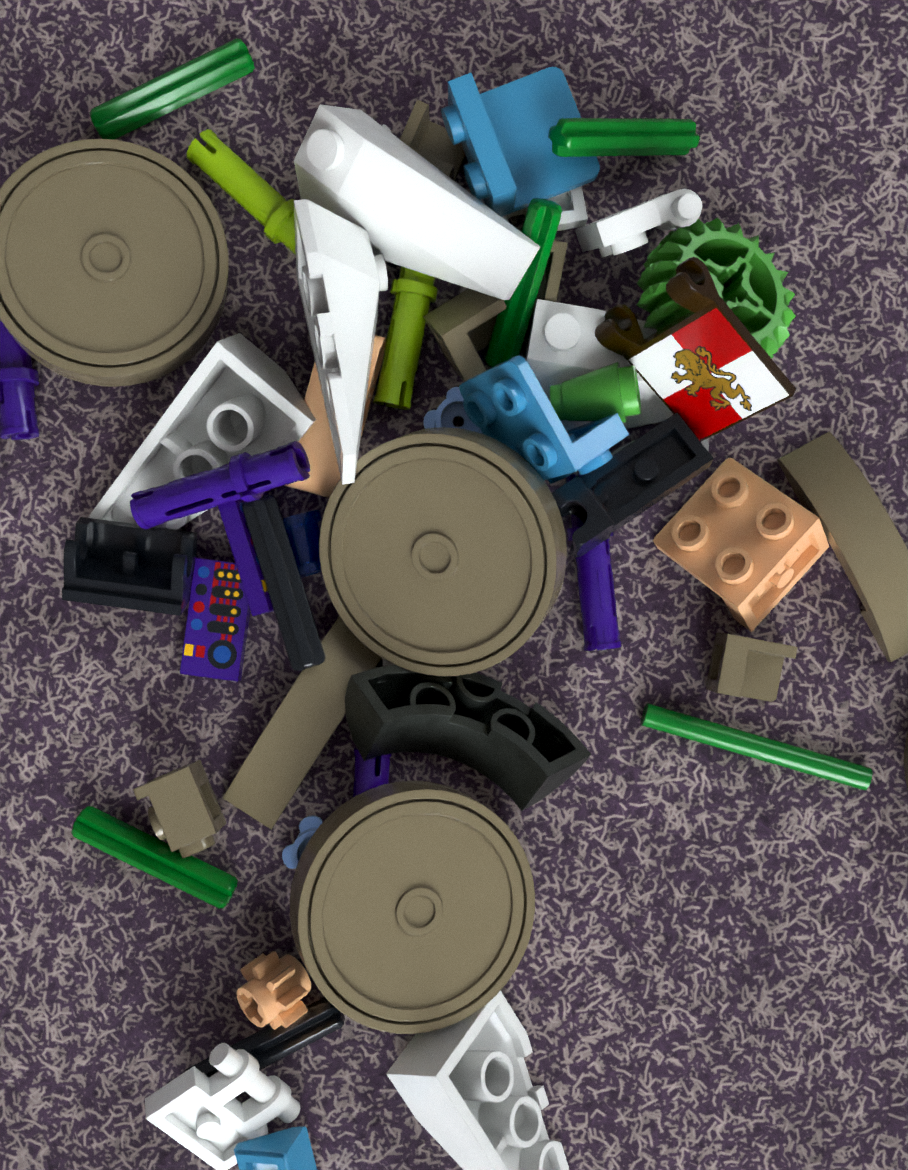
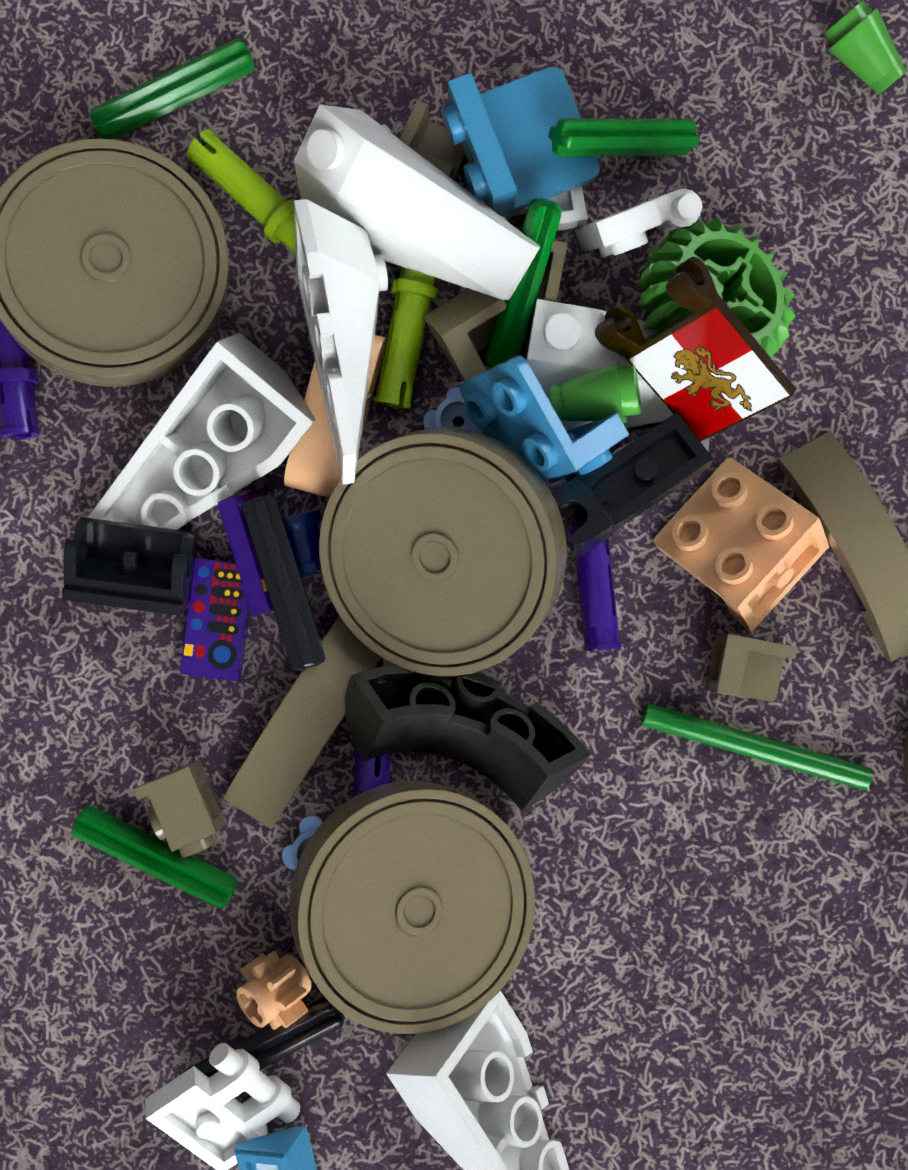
(242, 478): dark purple pin -> none
(866, 47): none -> bright green cone

